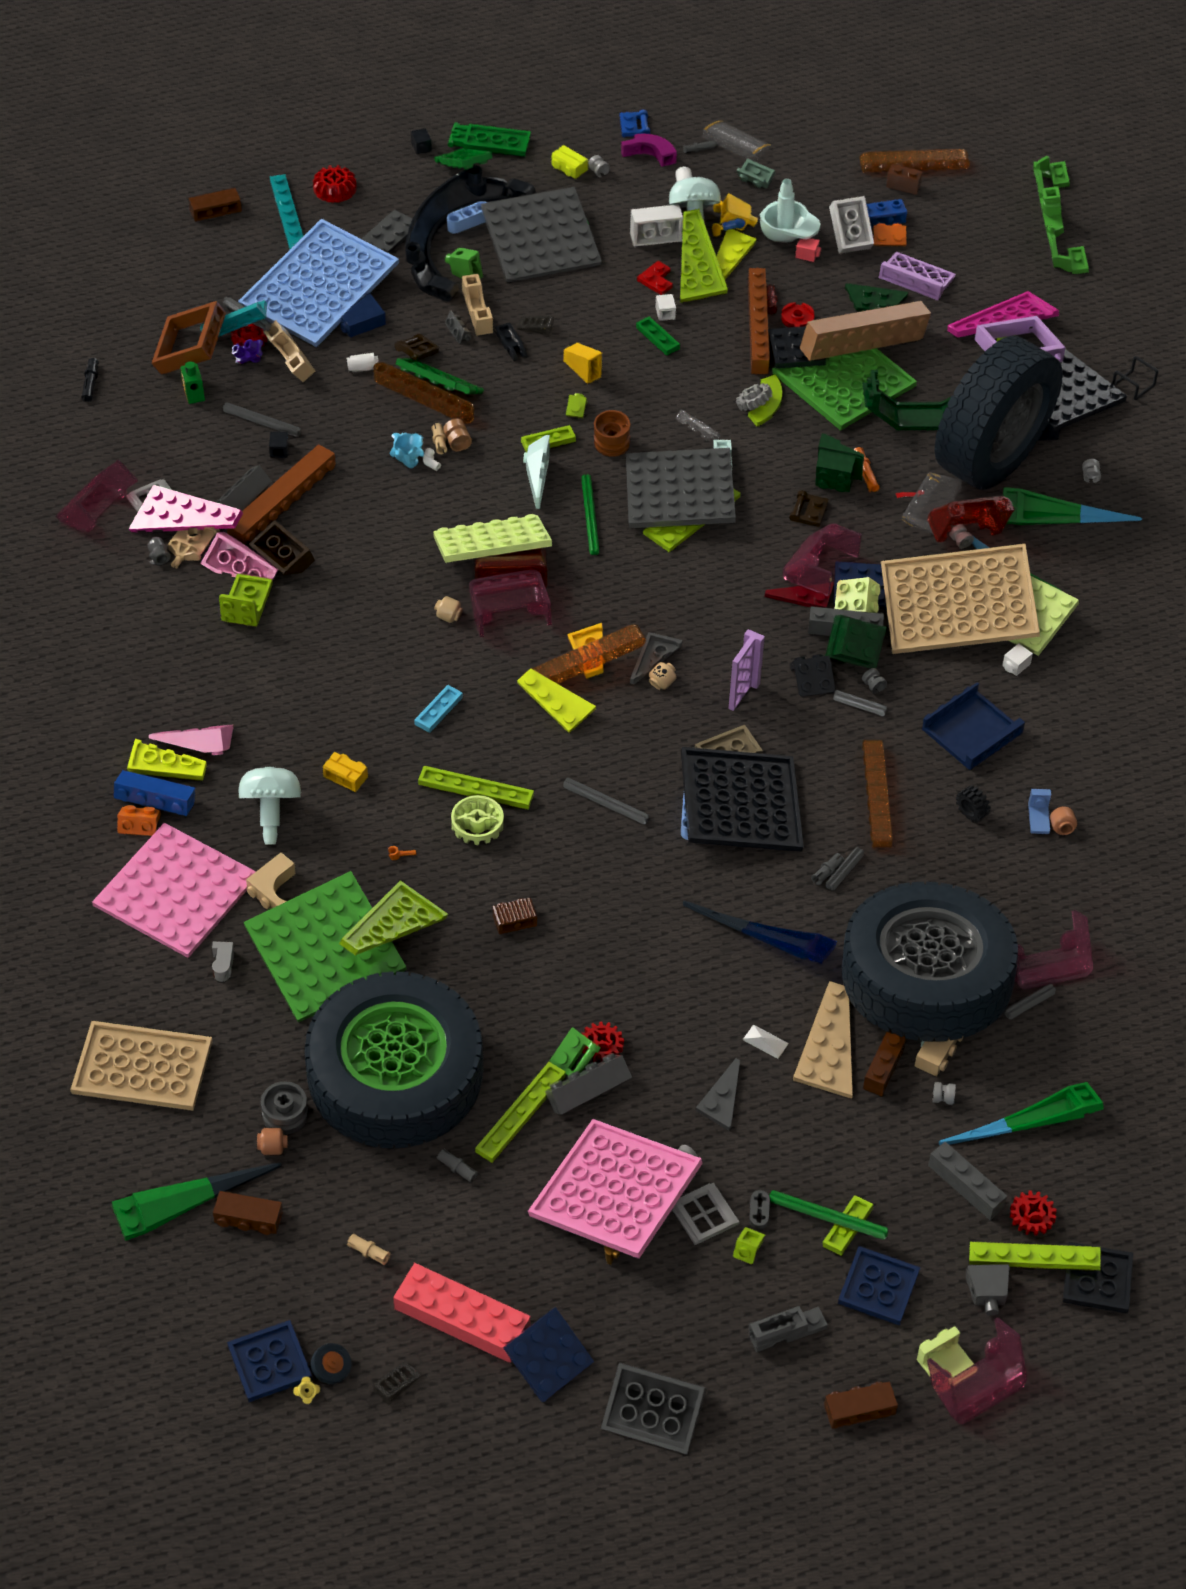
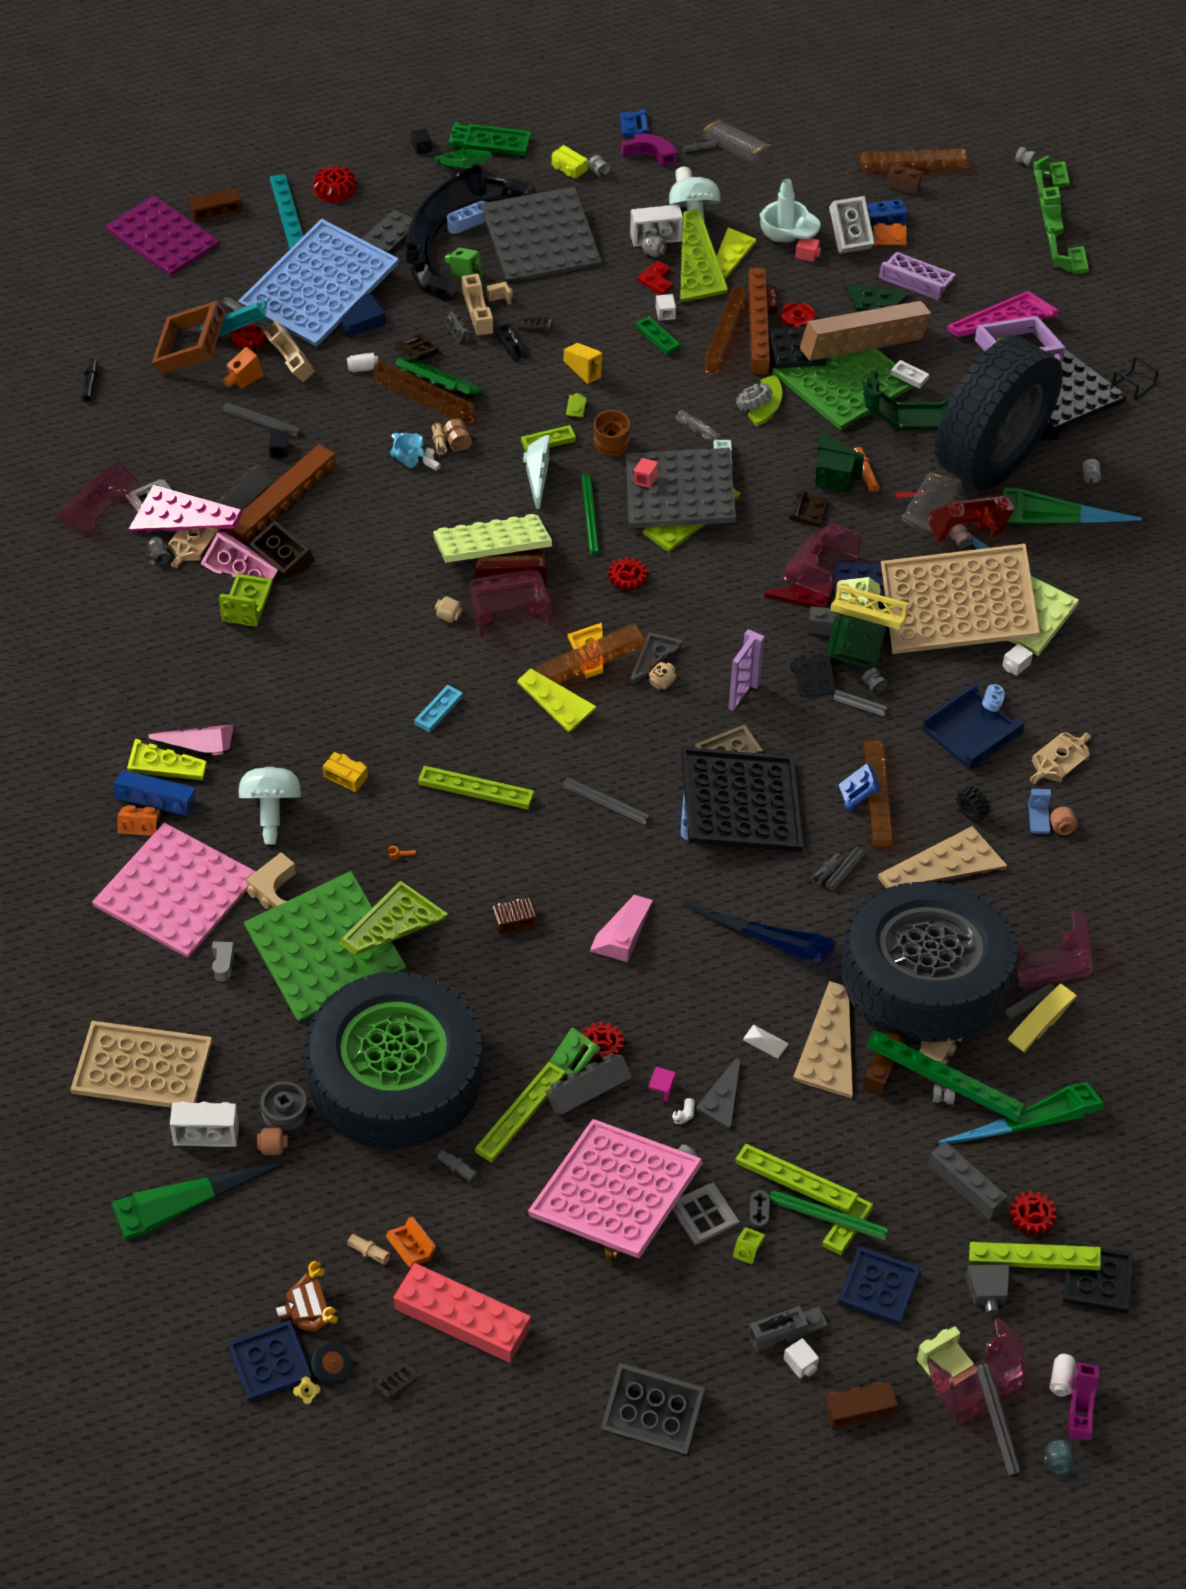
(162, 235): none -> magenta plate
(191, 375): green torso -> none
(204, 1124): none -> white brick
(243, 369): none -> orange torso
(247, 1212): reddish brown brick -> none
(249, 351): dark purple hips -> none
(307, 1303): none -> torso
(411, 1243): none -> orange bracket
(478, 815): yellowish green gear -> none
(499, 291): none -> tan bracket
(548, 1354): dark blue plate -> none
(622, 931): none -> bright pink wedge
(627, 574): none -> red gear
(646, 473): none -> coral brick
(653, 245): none -> light grey head
(662, 1081): none -> dark pink panel
(685, 1115): none -> white arm
(725, 330): none -> clear orange beam
(733, 214): yellow torso -> none
(756, 173): sand green bracket -> none
(796, 1178): none -> lime plate
(801, 1358): none -> white brick
(856, 783): none -> blue plate
(867, 612): none -> light yellow fence
(909, 374): none -> white plate
(945, 1075): none -> green plate
(948, 860): none -> tan wing
(993, 697): none -> light blue plate
(998, 1419): none -> dark grey axle
(1025, 156): none -> light grey wheel
(1042, 1017): none -> light yellow slope
(1054, 766): none -> tan plate
(1059, 1456): none -> clear light blue head
(1063, 1375): none -> white head
(1082, 1401): none -> magenta arch

